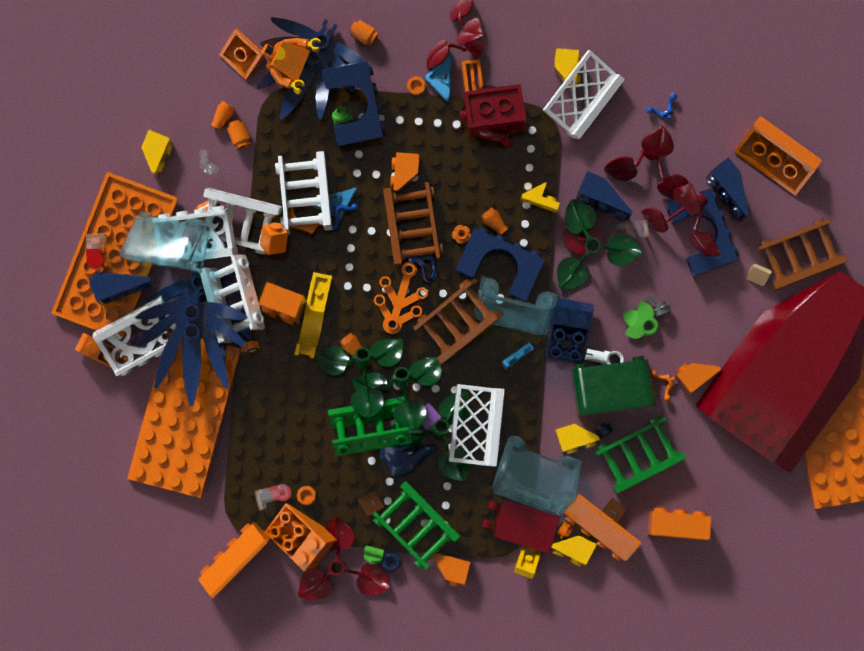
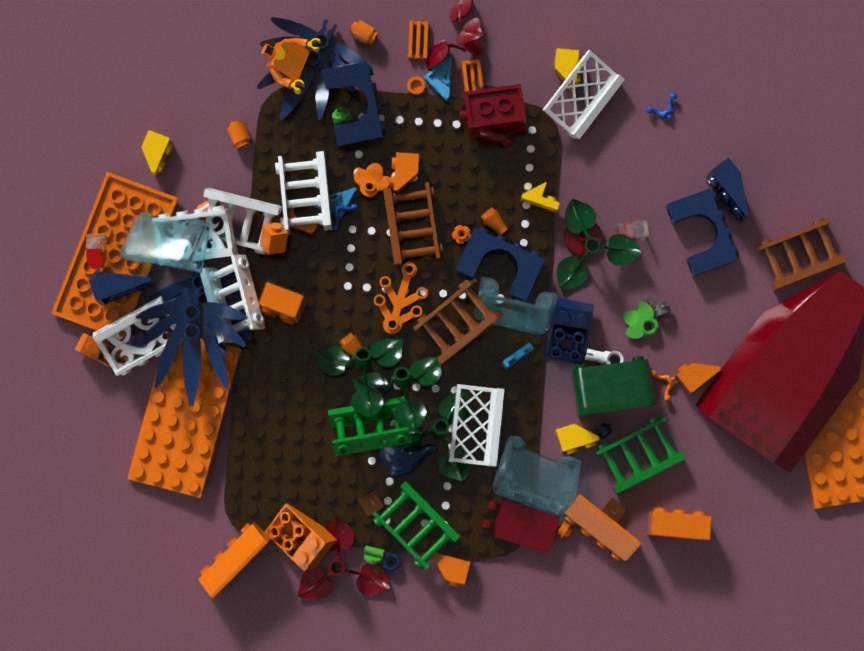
(206, 165): clear arm -> none
(222, 115): orange cone -> none
(242, 54): orange slope -> none
(251, 346): orange tile -> none
(279, 492): clear leg -> none
(306, 495): orange tile -> none
(314, 314): yellow piece -> none
(372, 177): none -> orange plate
(413, 23): none -> orange tile
(419, 260): dark blue piece -> none
(431, 416): medium lavender tile -> none
(527, 562): yellow slope -> none
(576, 548): yellow slope -> none
(599, 193): dark blue slope -> none
(654, 145): dark red plant -> none
(693, 203): dark red plant -> none
(758, 274): tan slope -> none
(778, 155): orange slope -> none

